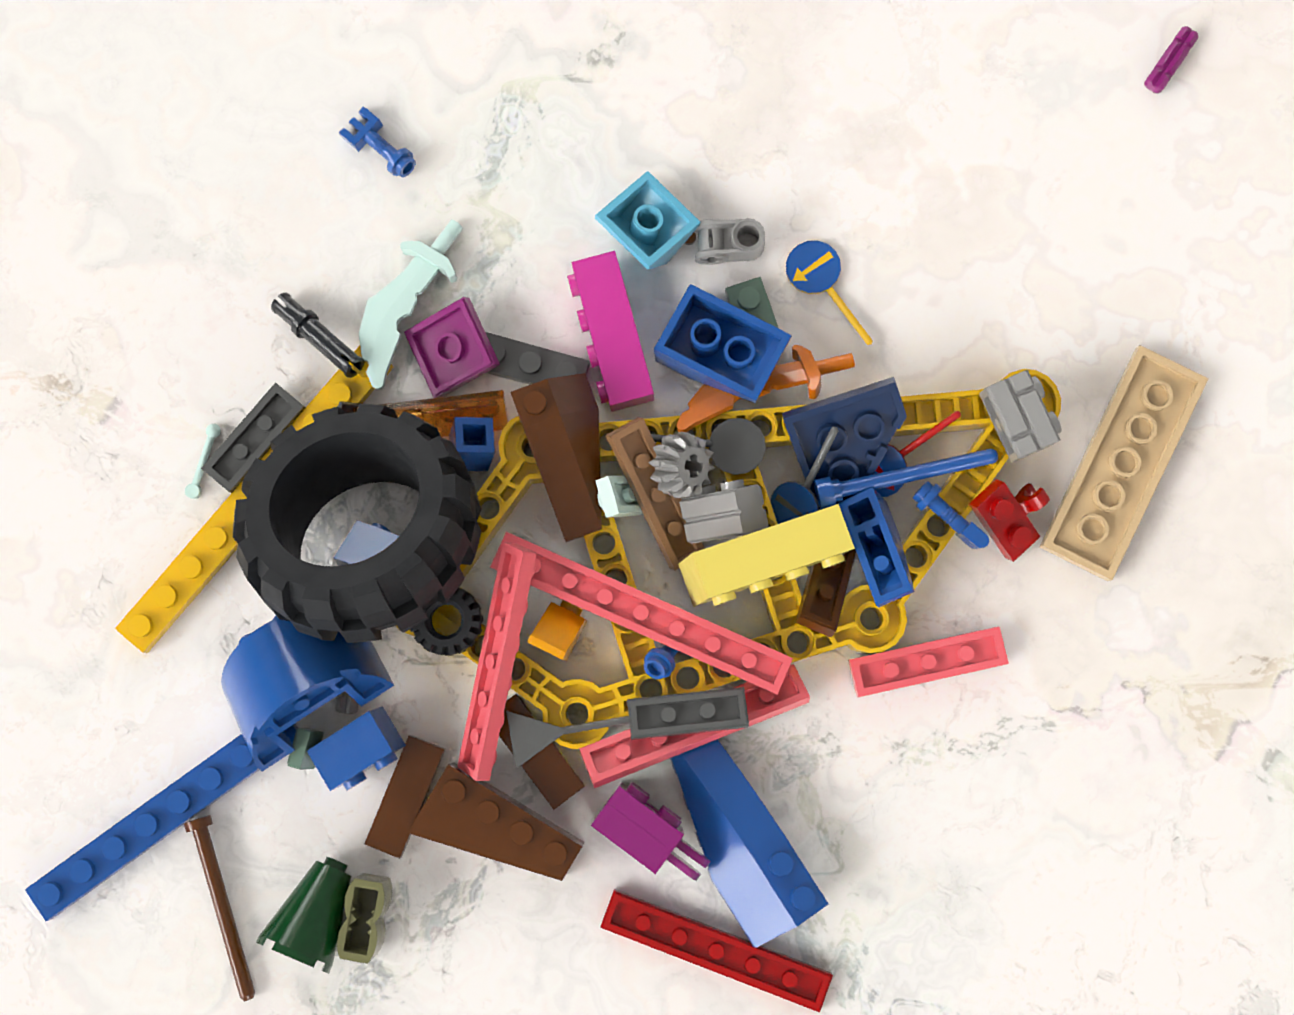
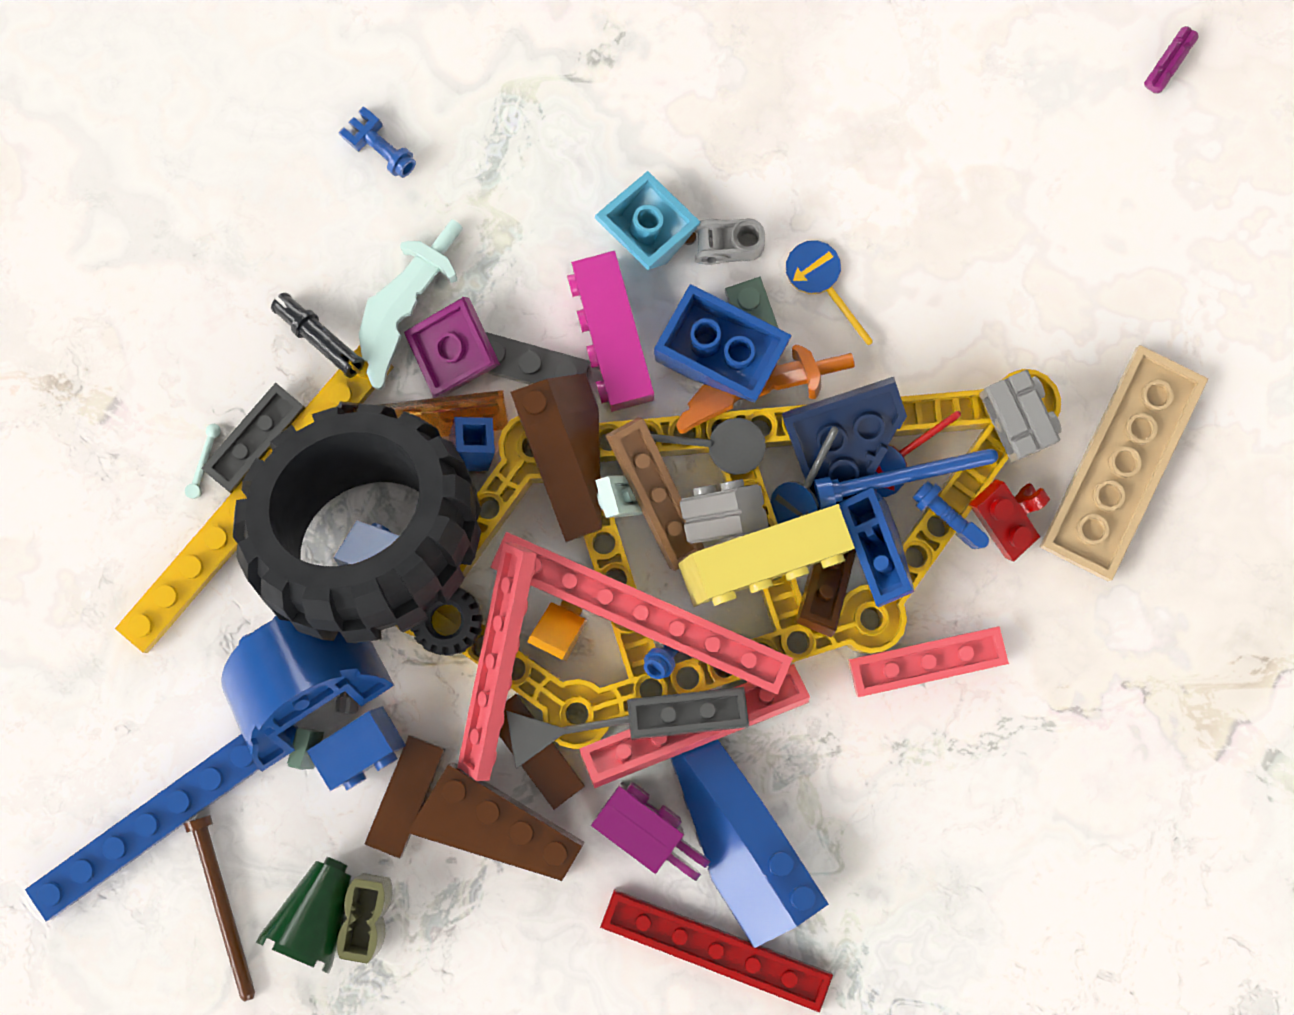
(681, 465): light grey gear -> none

